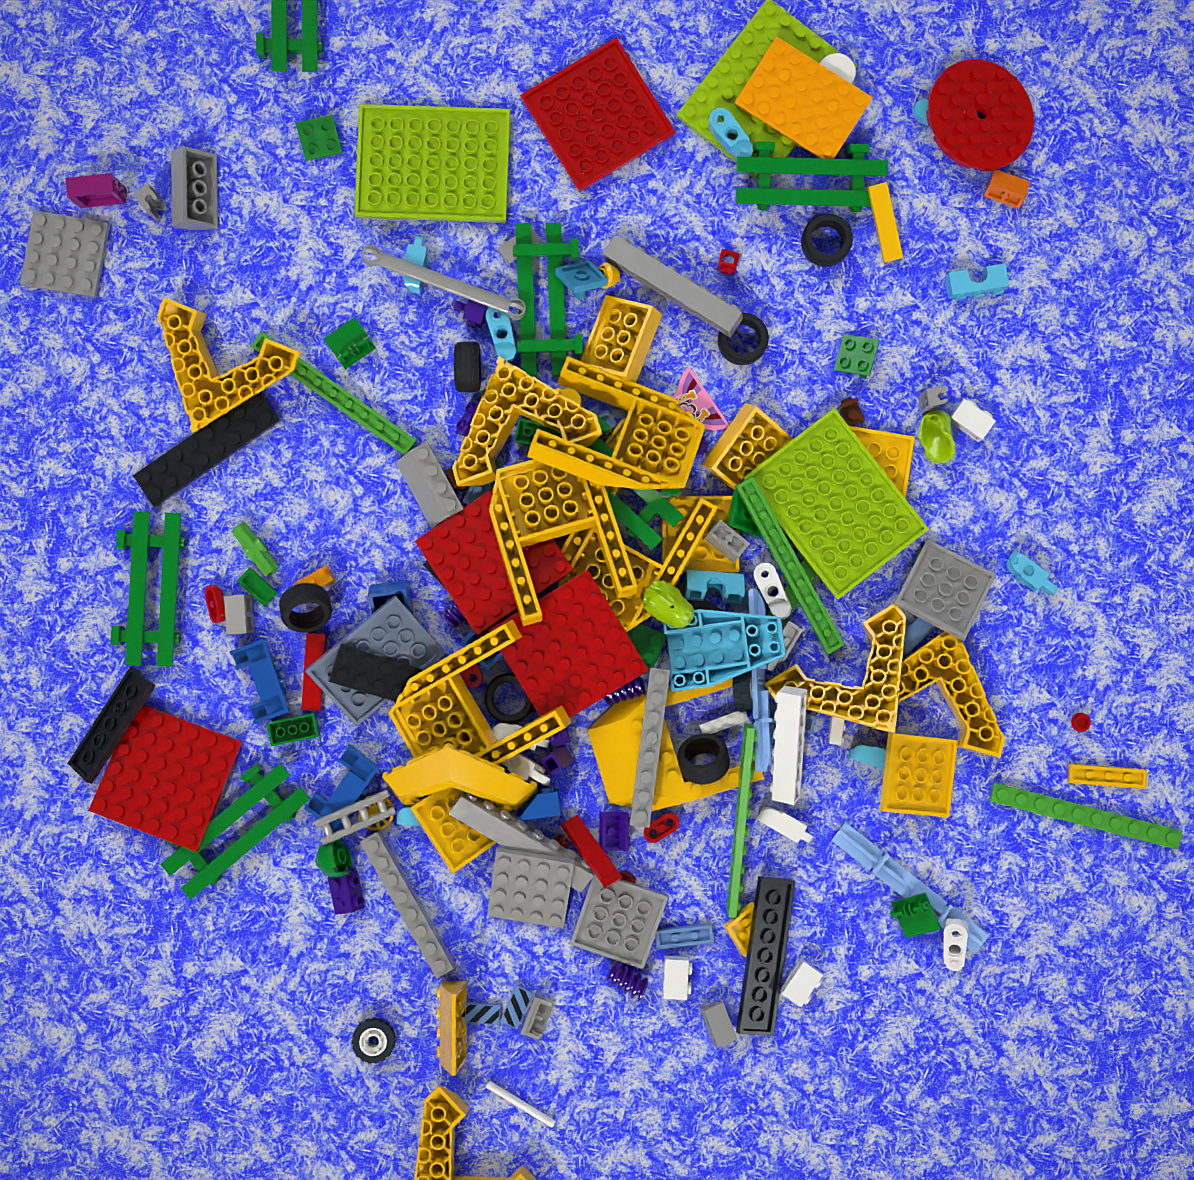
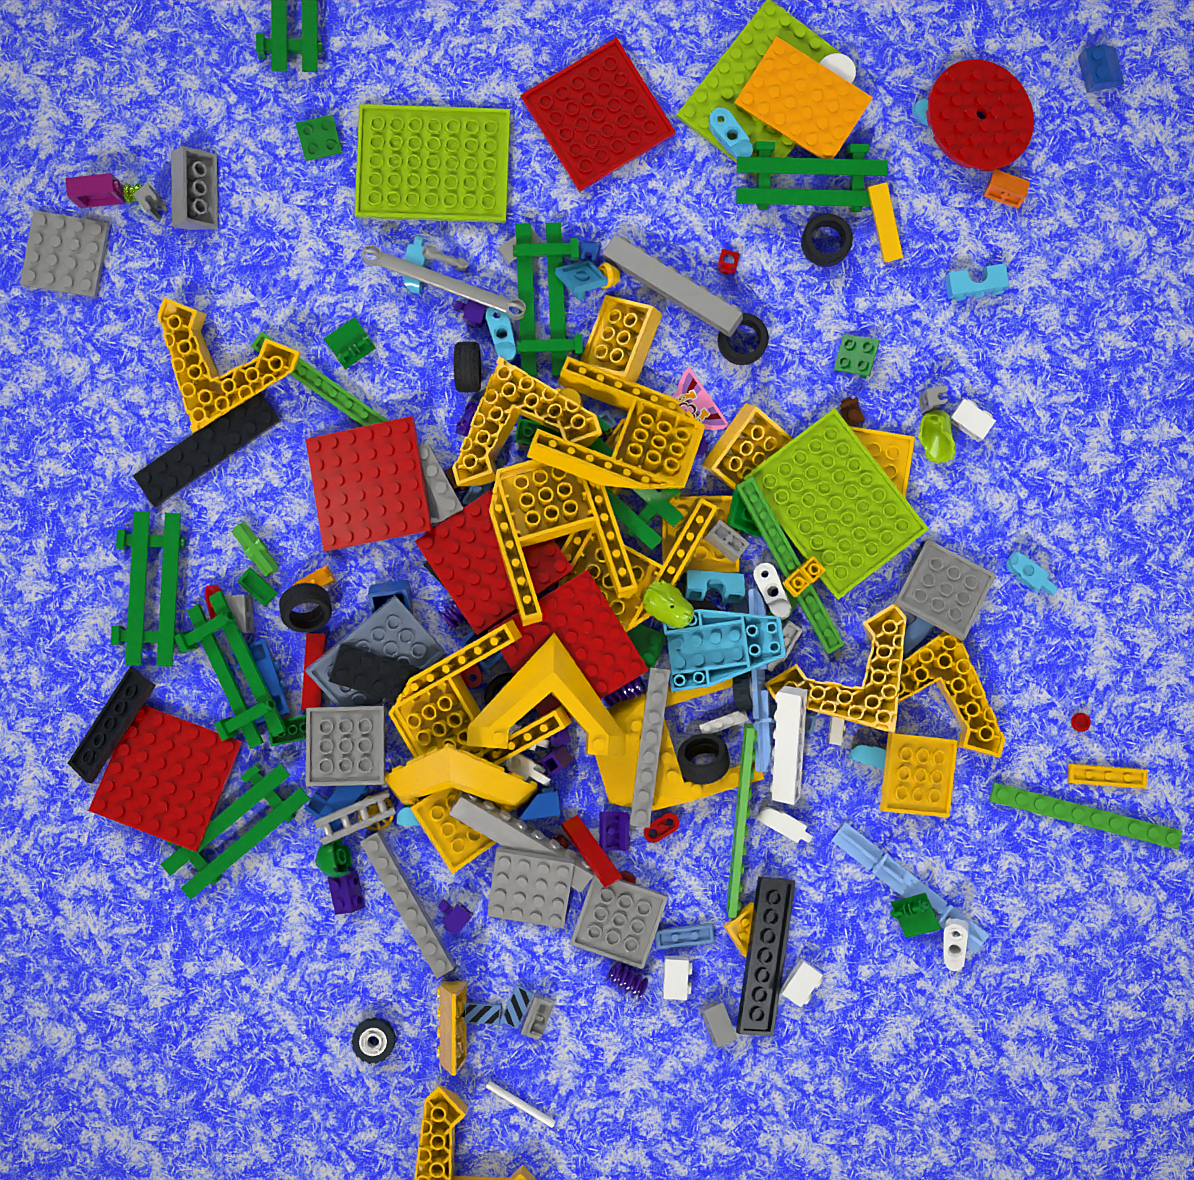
(129, 190): none -> clear neon green wheel
(244, 717): none -> green fence
(345, 746): none -> light grey plate
(369, 484): none -> red plate
(430, 252): none -> light grey bar
(456, 917): none -> dark purple brick
(555, 672): none -> yellow wedge
(589, 246): none -> blue tile
(803, 576): none -> yellow slope
(1100, 68): none -> blue slope

